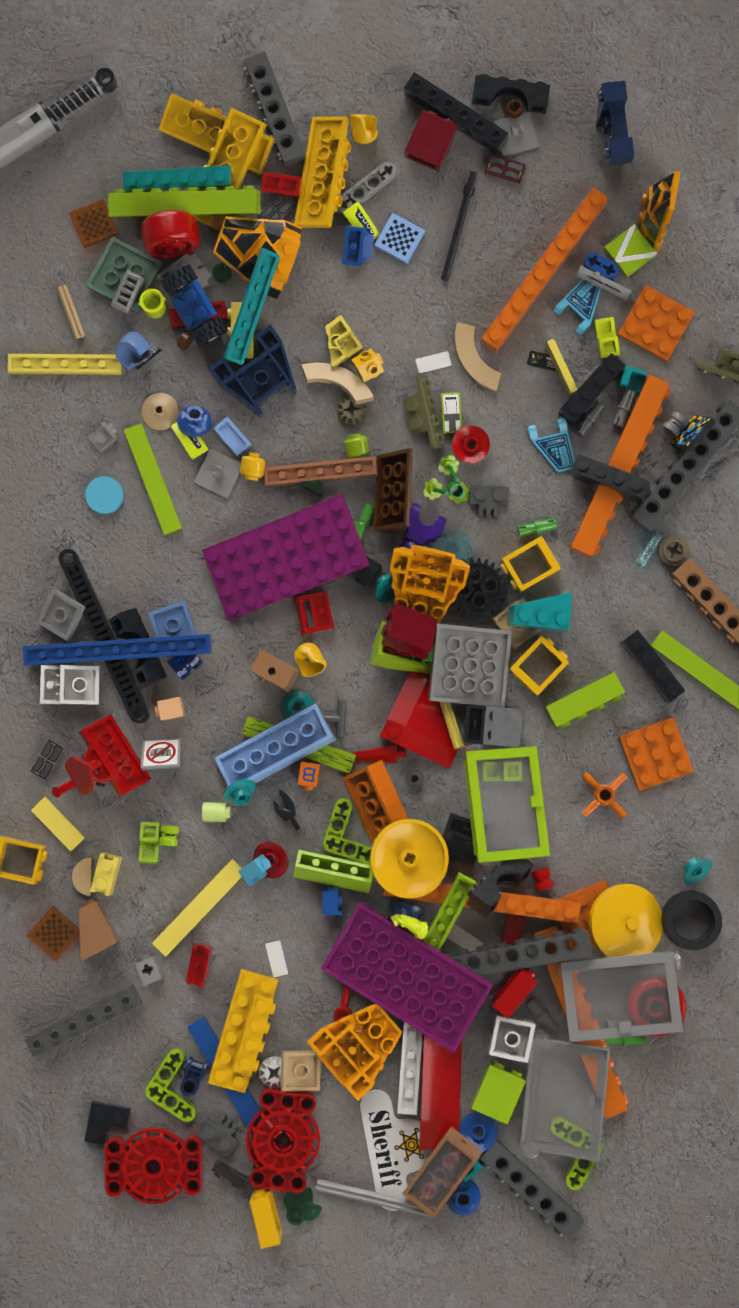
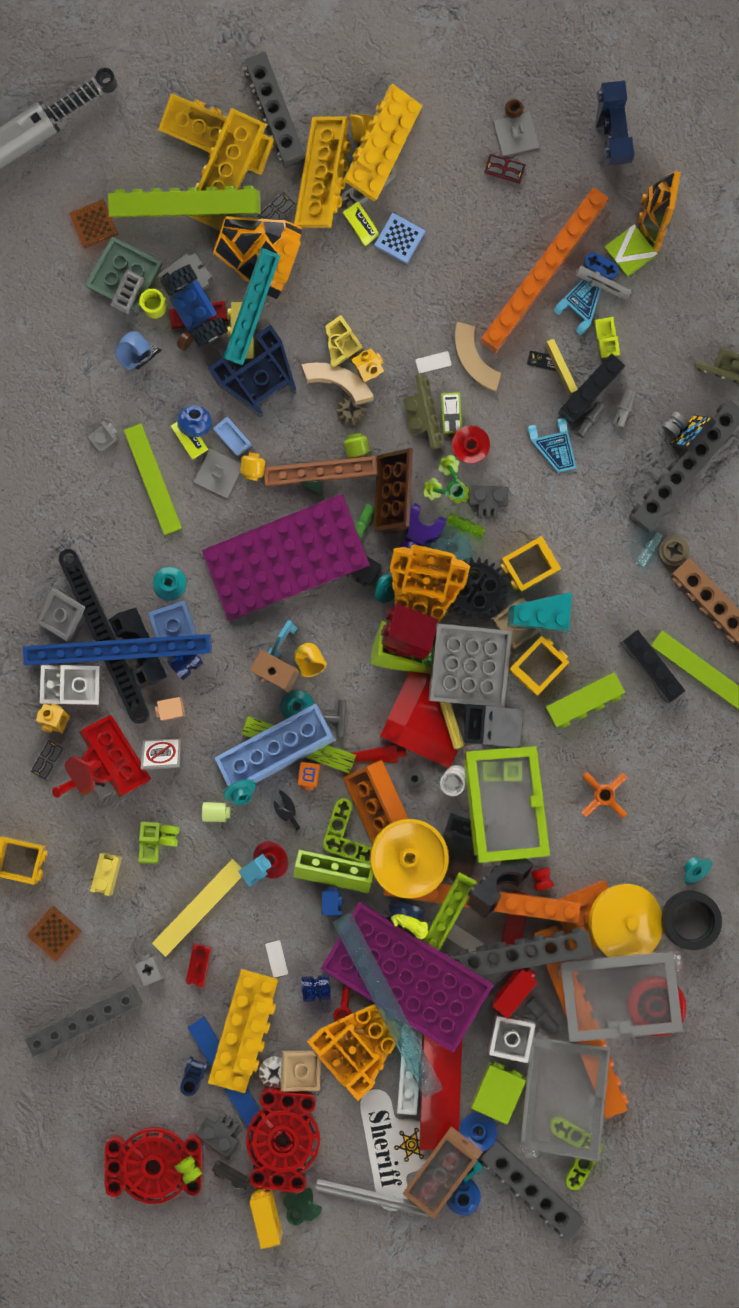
(52, 718): none -> yellow brick
(58, 824): light yellow tile -> none
(64, 364): light yellow tile -> none
(70, 312): tan axle -> none
(83, 876): tan tile -> none
(95, 929): medium nougat slope -> none
(101, 1117): black plate -> none
(104, 495): medium azure tile -> none
(162, 420): tan dish -> none
(163, 1084): lime beam -> none
(170, 234): red wheel -> none
(177, 587): none -> teal piece
(178, 178): teal plate -> none
(187, 1168): none -> lime wheel
(221, 273): clear green tile -> none
(281, 184): red hinge -> none
(289, 627): none -> medium azure flag
(316, 988): none -> clear blue wheel
(320, 611): red plate -> none
(357, 245): blue slope -> none
(382, 142): none -> yellow plate
(387, 1005): none -> clear light blue plate
(431, 140): dark red brick -> none
(446, 106): black brick -> none
(453, 781): none -> white wheel
(465, 525): none -> clear neon green pin
(468, 191): black bar -> none
(532, 94): black arch -> none
(536, 527): bright green pin -> none
(596, 472): black arch -> none
(623, 458): orange brick -> none
(632, 379): teal panel -> none
(633, 1040): bright green pin -> none
(656, 323): orange plate -> none
(656, 753): orange plate -> none

